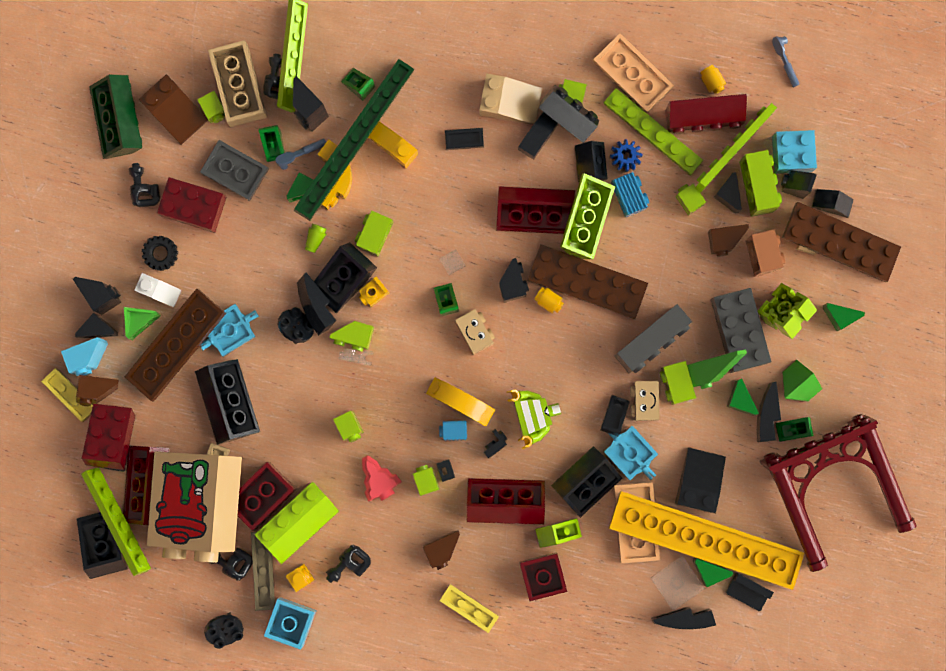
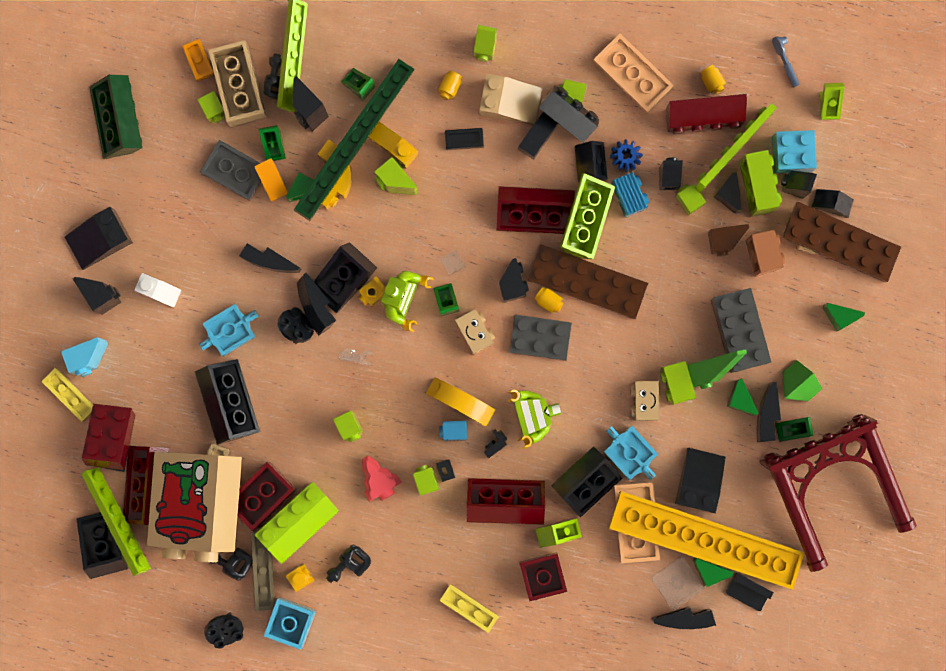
(94, 389): reddish brown slope -> none
(95, 327): black slope -> none
(98, 238): none -> black slope
(138, 320): bright green slope -> none
(140, 189): black piece -> none
(151, 245): black tyre -> none
(173, 109): reddish brown slope -> none
(175, 345): reddish brown plate -> none
(191, 204): dark red brick -> none
(198, 60): none -> light orange plate
(268, 260): none -> black slope
(271, 180): none -> light orange slope
(288, 157): sand blue piece -> none
(315, 237): lime cone -> none
(354, 334): lime slope -> none
(374, 233): lime brick -> none
(394, 179): none -> lime slope
(399, 295): none -> lime torso
(441, 550): reddish brown slope -> none
(449, 85): none -> yellow brick
(485, 43): none -> lime slope
(540, 337): none -> dark grey plate
(615, 415): black tile -> none
(653, 131): lime plate -> none
(653, 338): dark grey brick -> none
(670, 174): none -> black slope
(787, 310): lime brick -> none
(831, 101): none -> lime slope

